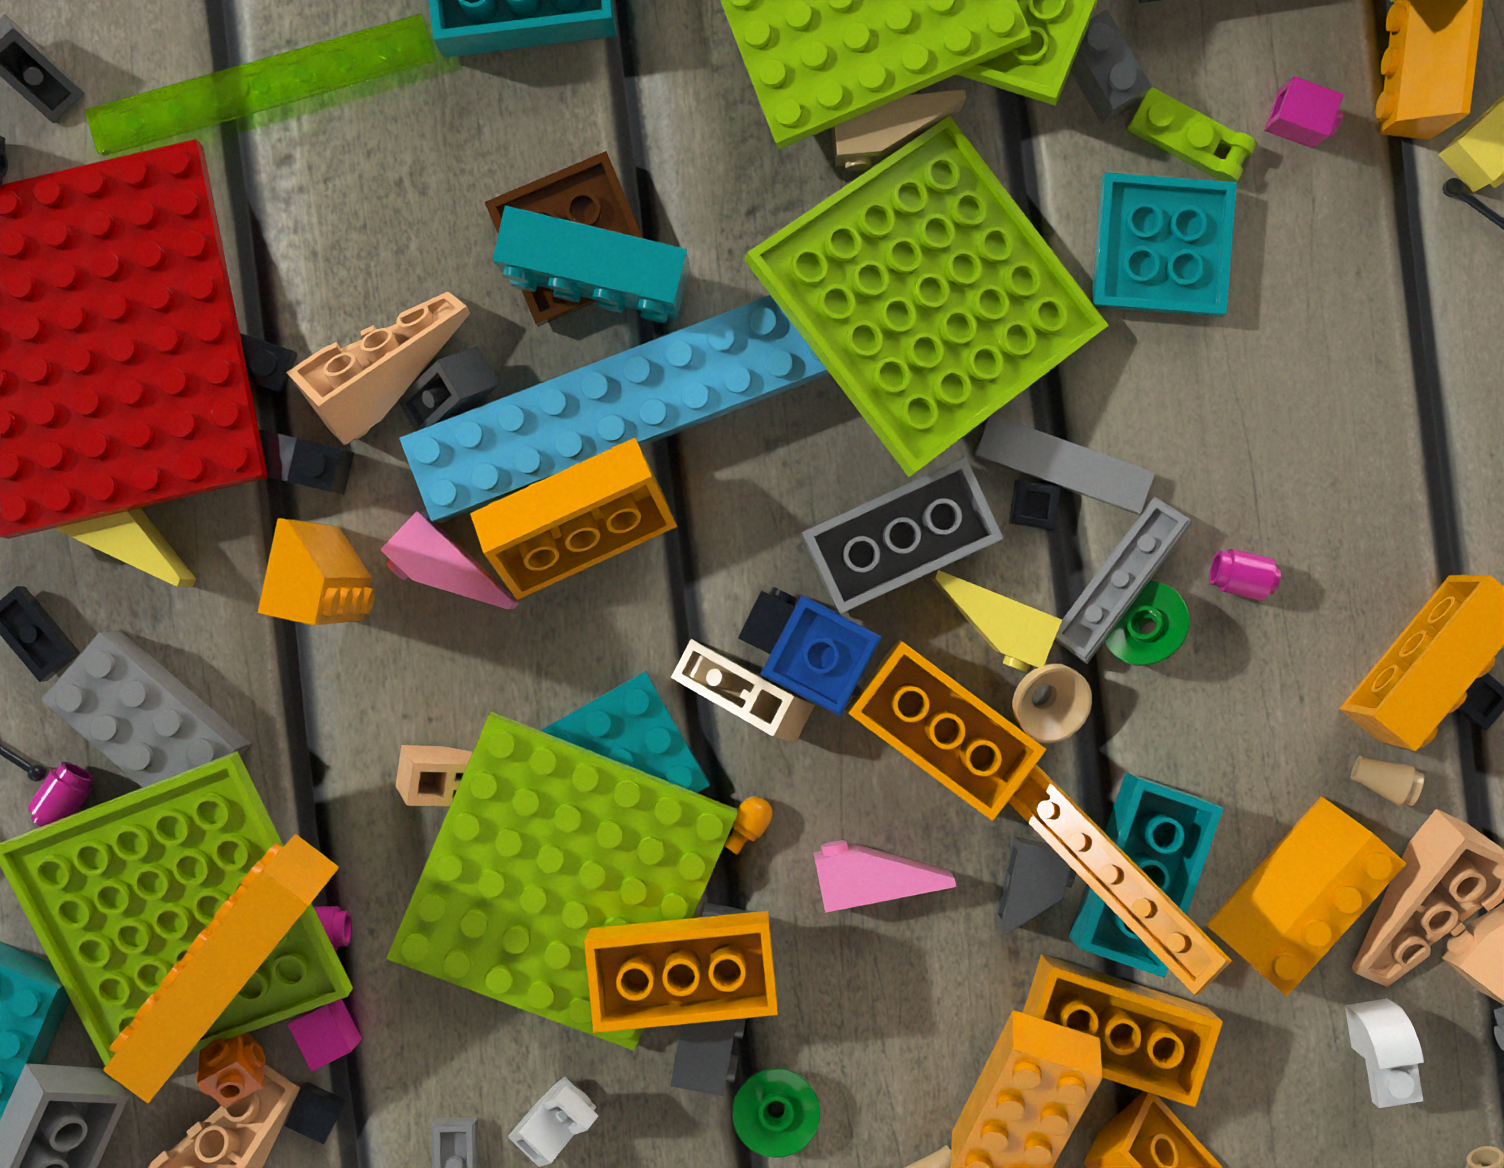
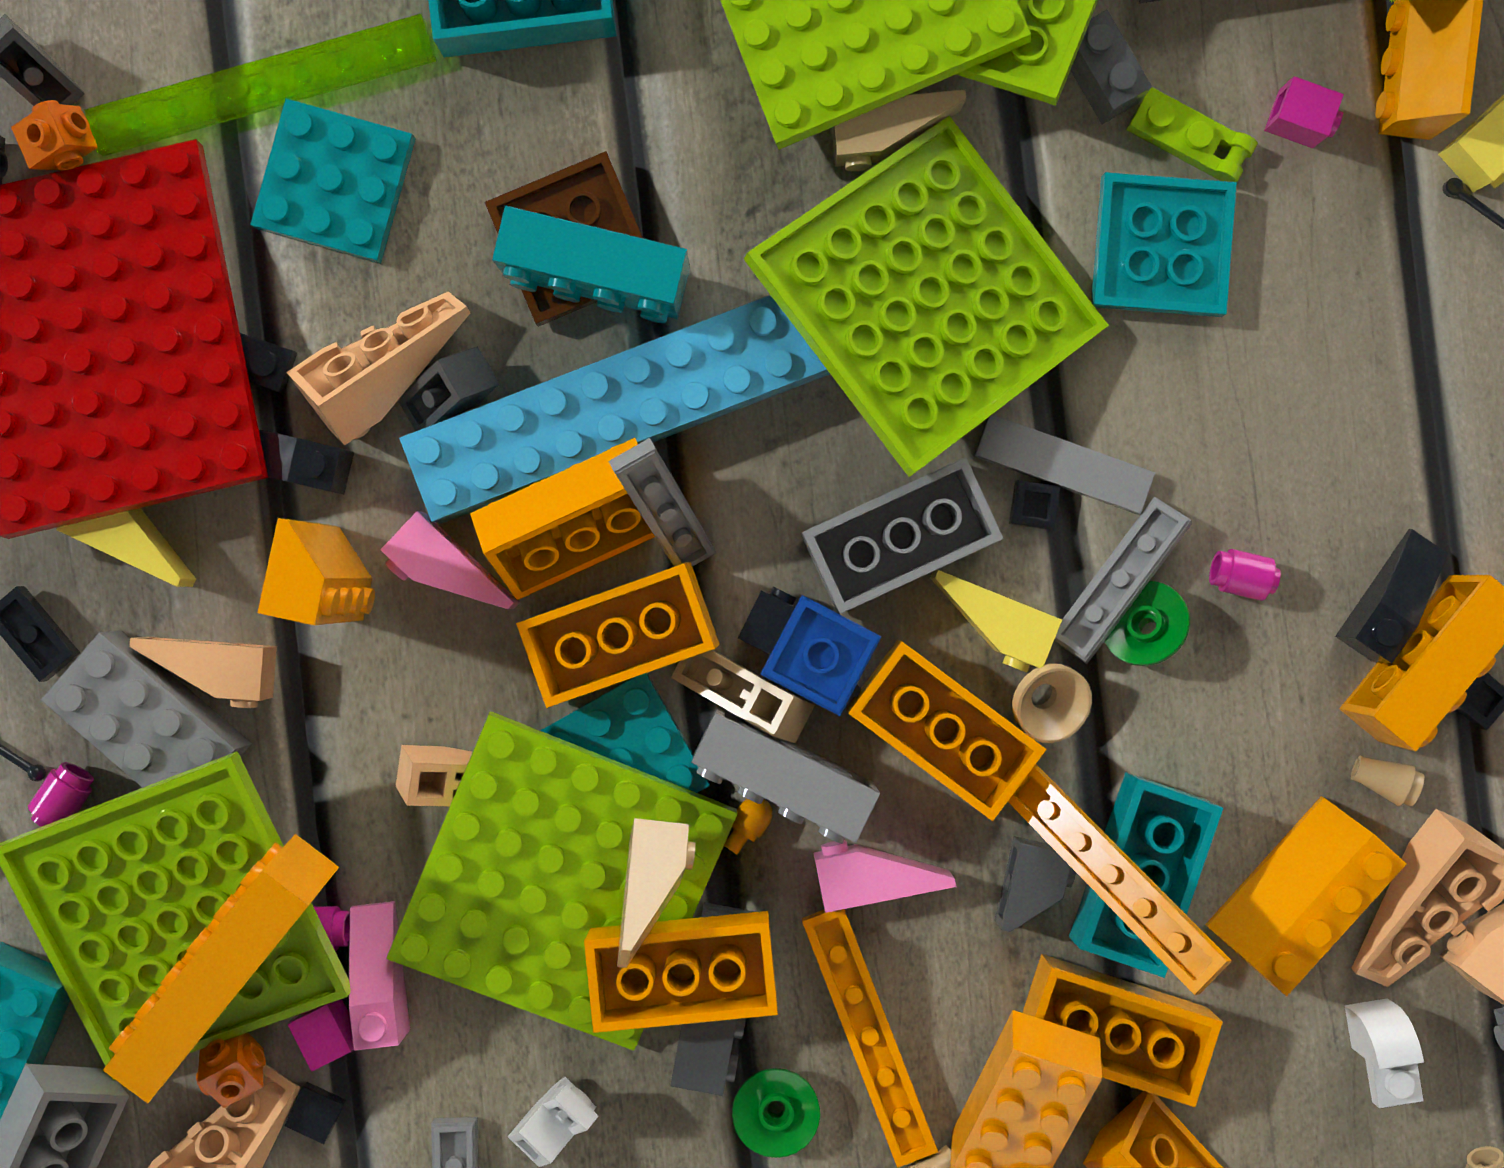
(54, 136): none -> orange brick
(219, 668): none -> light nougat slope
(333, 180): none -> teal plate
(376, 984): none -> bright pink slope
(618, 634): none -> light orange brick
(654, 872): none -> tan slope
(662, 504): none -> light grey tile
(786, 775): none -> light grey brick
(870, 1036): none -> light orange plate
(1394, 600): none -> black slope

